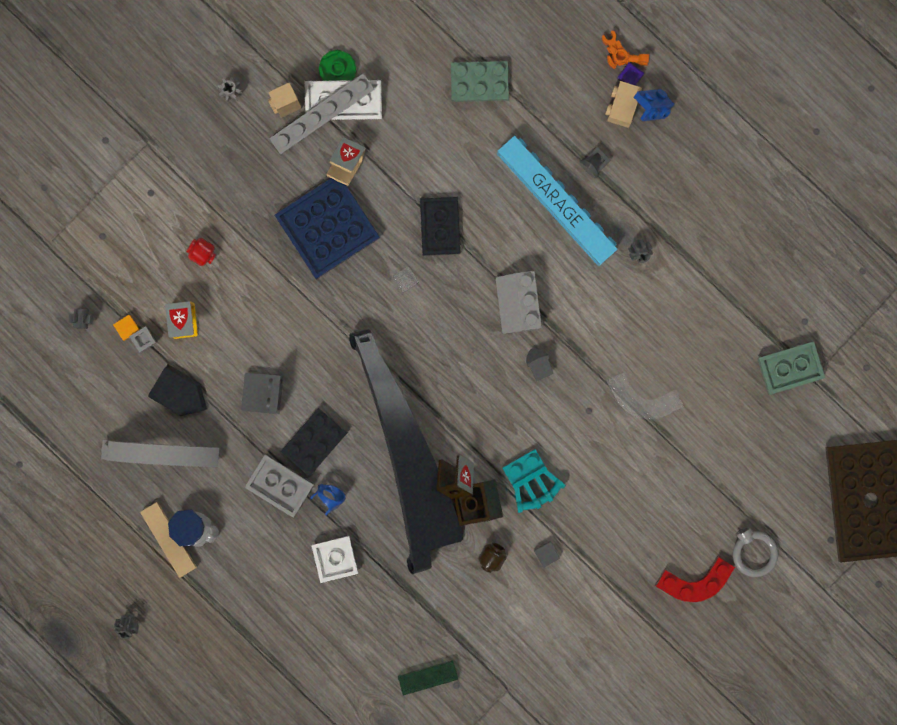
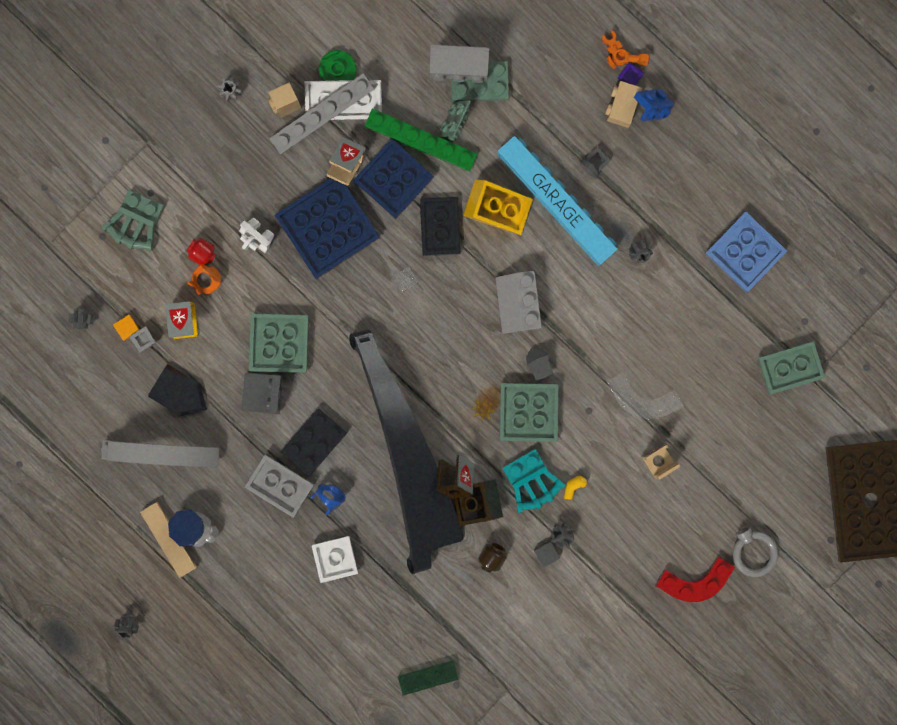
(140, 209): none -> sand green plate
(214, 275): none -> orange piece
(252, 238): none -> white hips
(278, 343): none -> sand green plate
(393, 179): none -> dark blue plate
(420, 140): none -> green plate
(457, 112): none -> sand green hinge
(459, 63): none -> light grey slope
(482, 414): none -> clear yellow gear
(497, 206): none -> yellow slope
(529, 412): none -> sand green plate
(562, 535): none -> dark grey gear
(572, 485): none -> yellow arm
(668, 465): none -> tan piece
(746, 252): none -> medium blue plate

